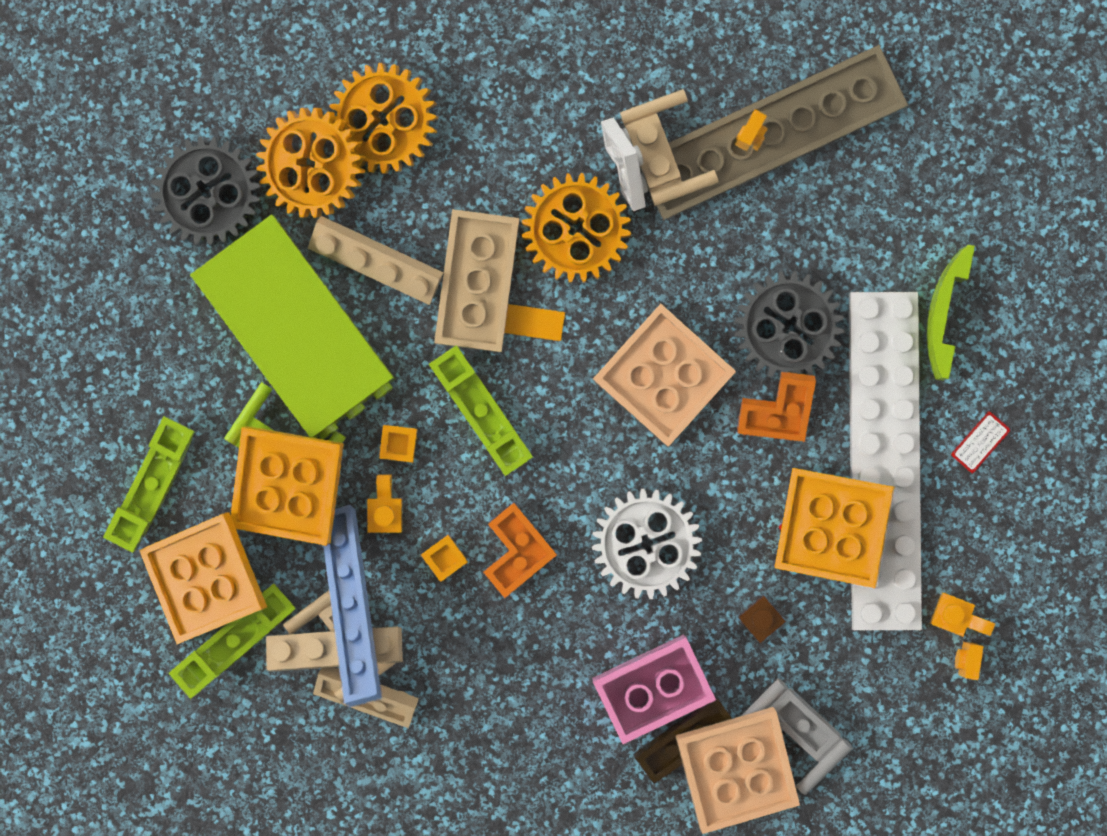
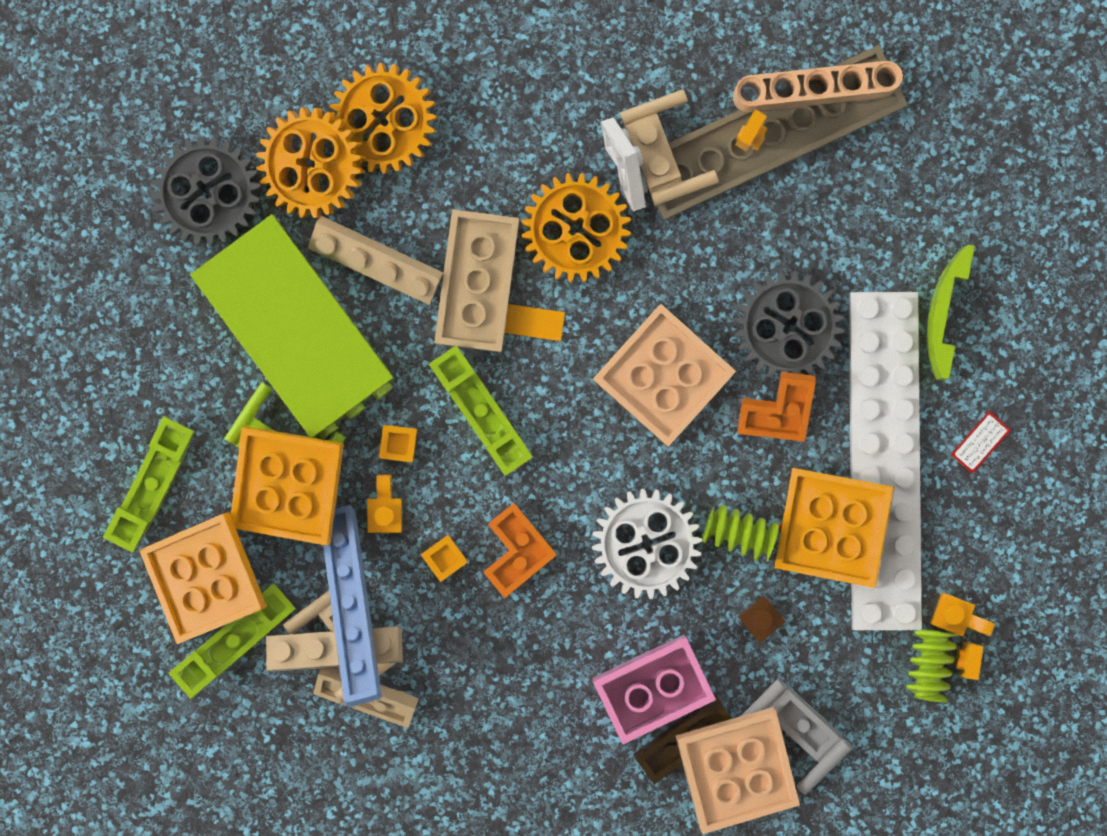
(741, 532): none -> lime piece
(831, 78): none -> light nougat beam
(931, 665): none -> lime piece

